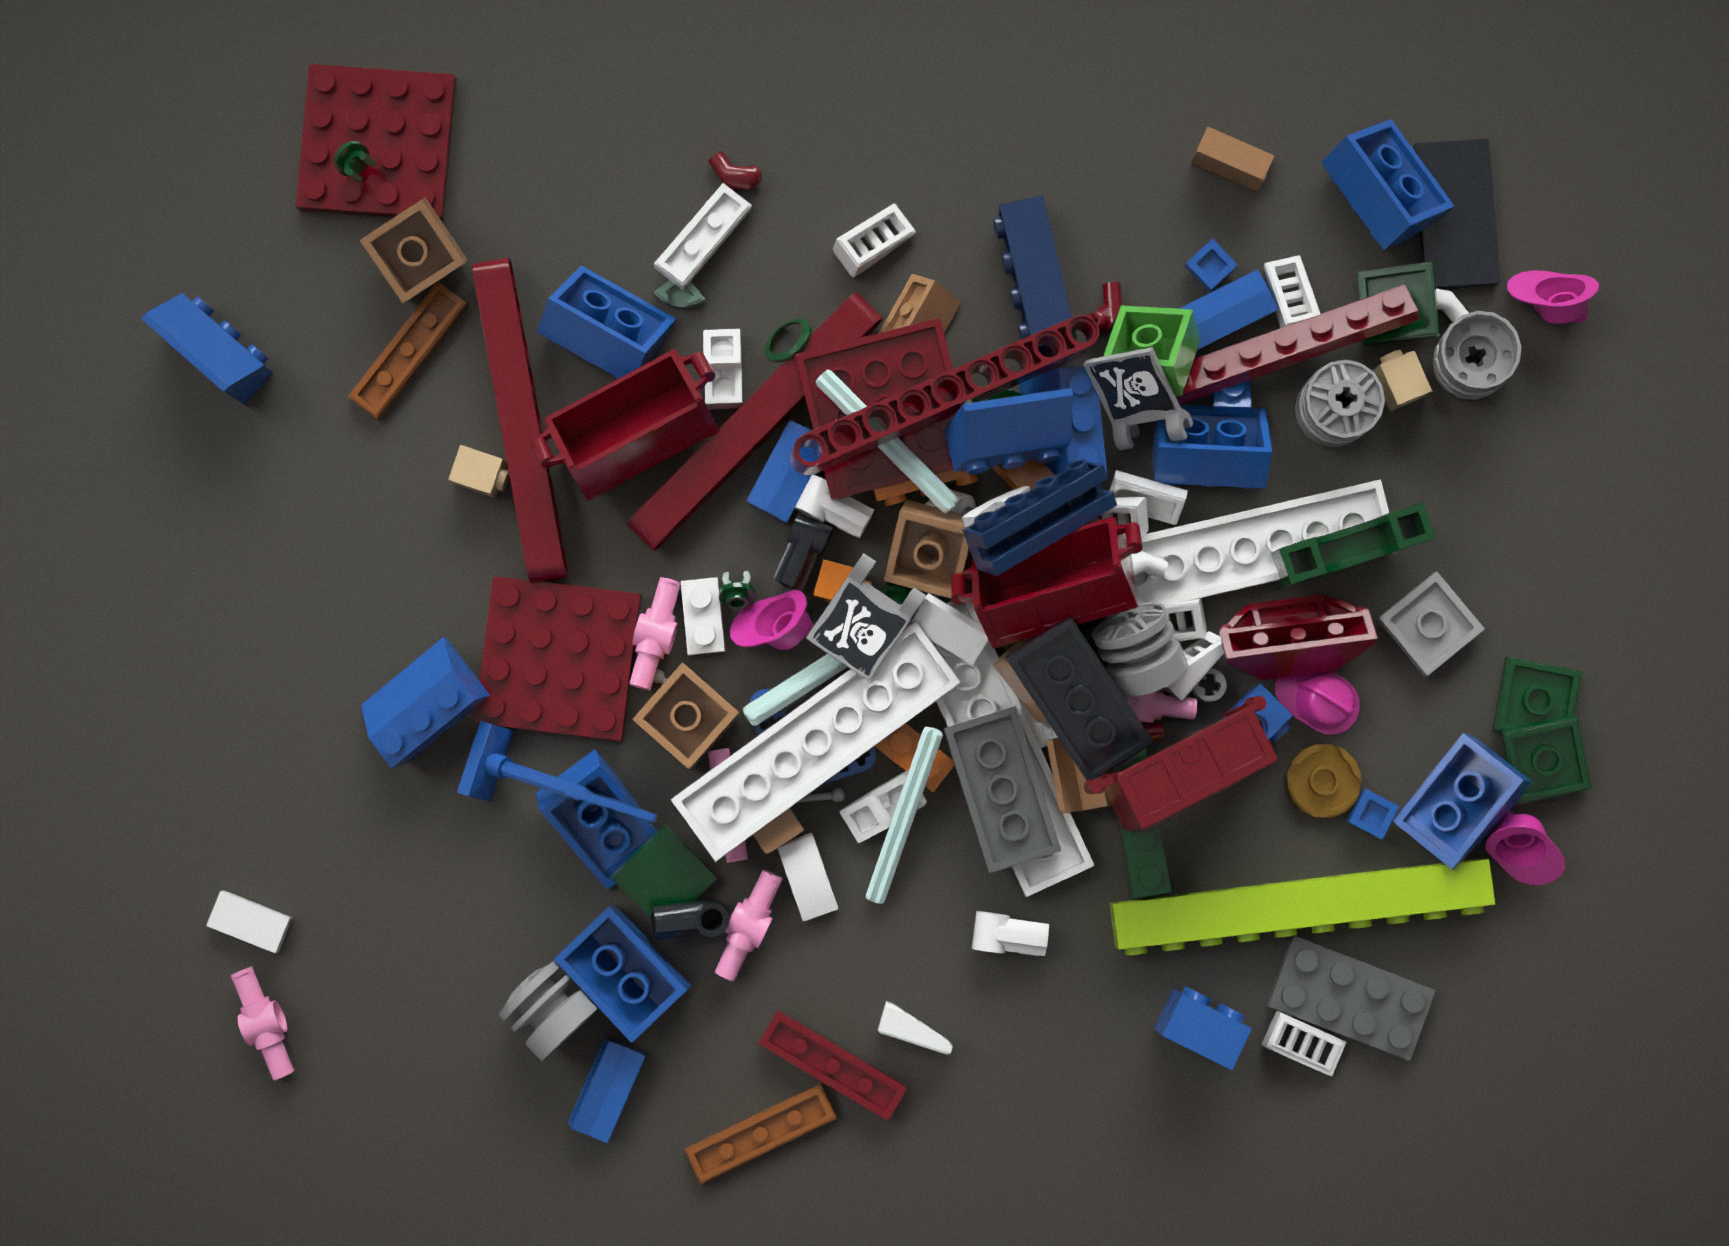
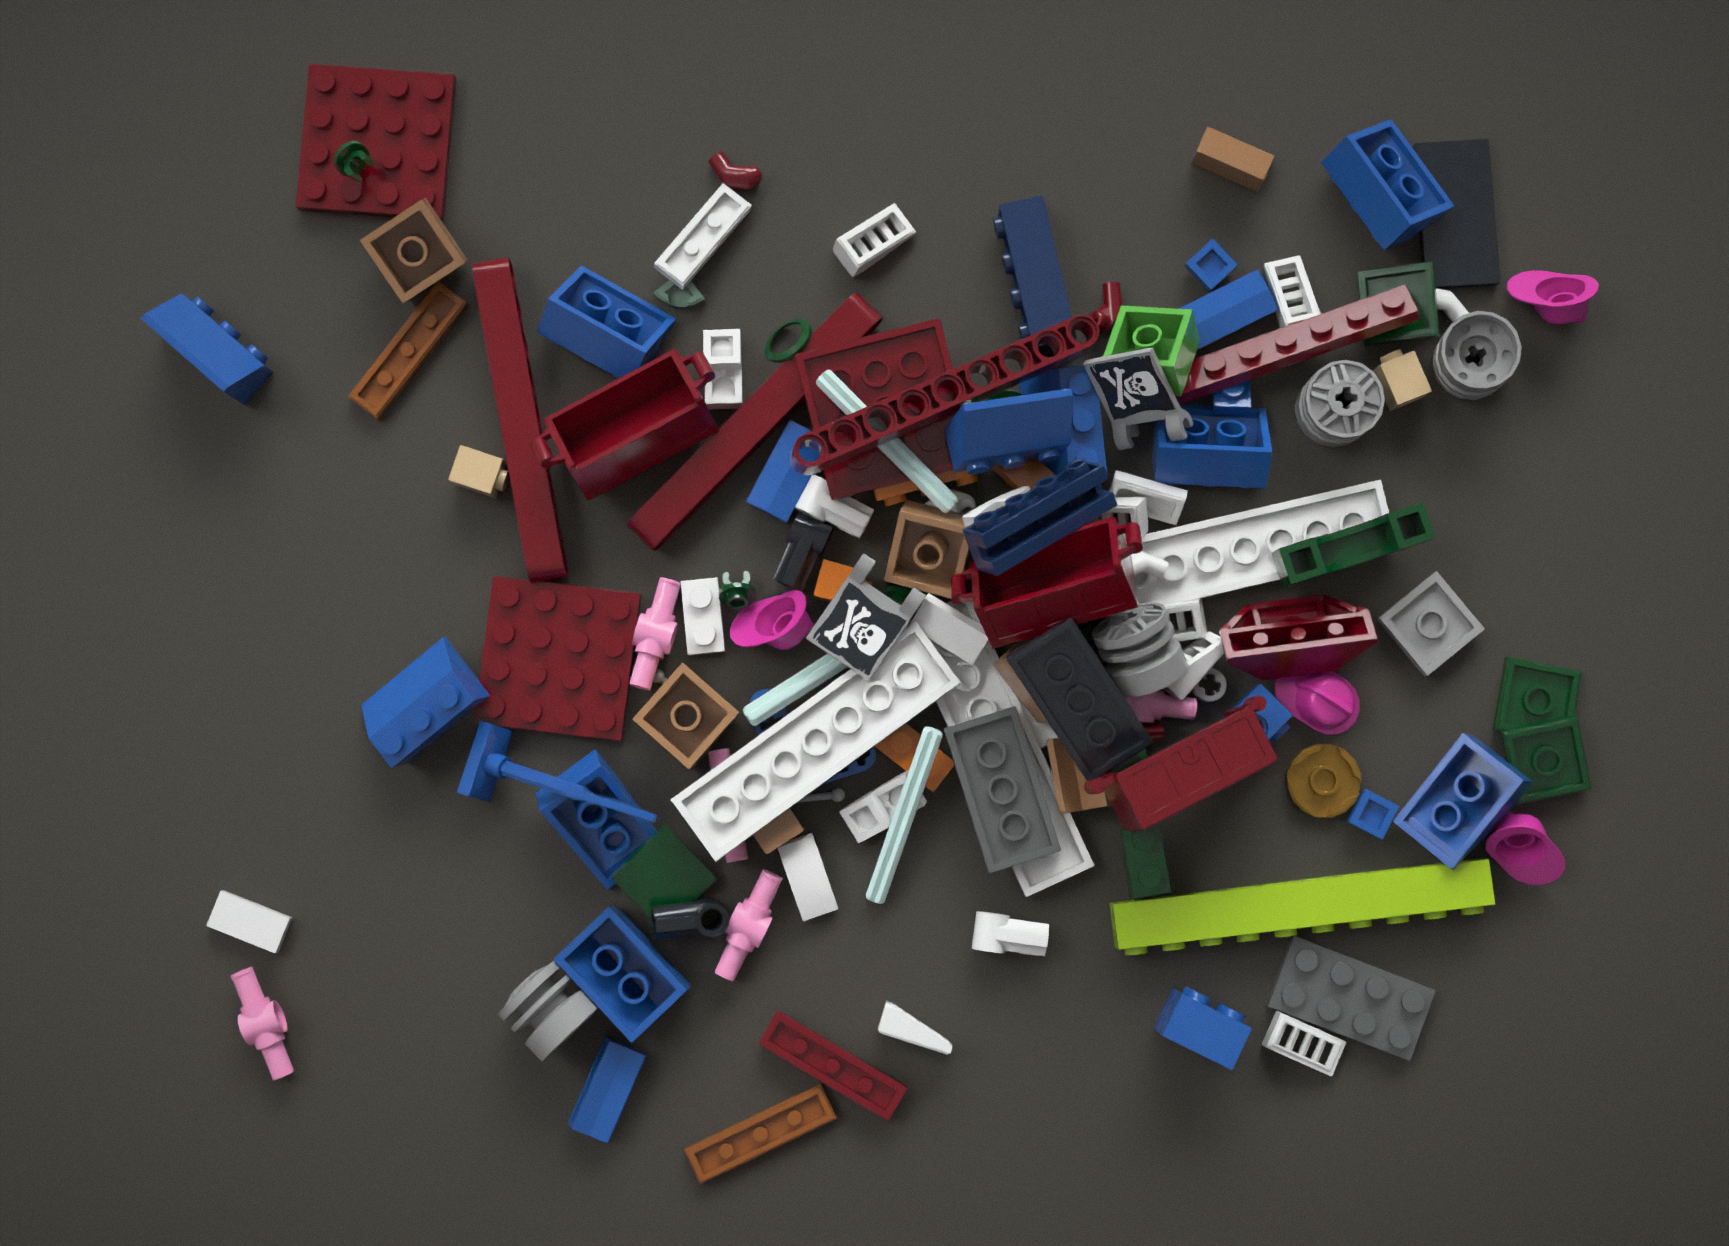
(921, 301): medium nougat panel -> none

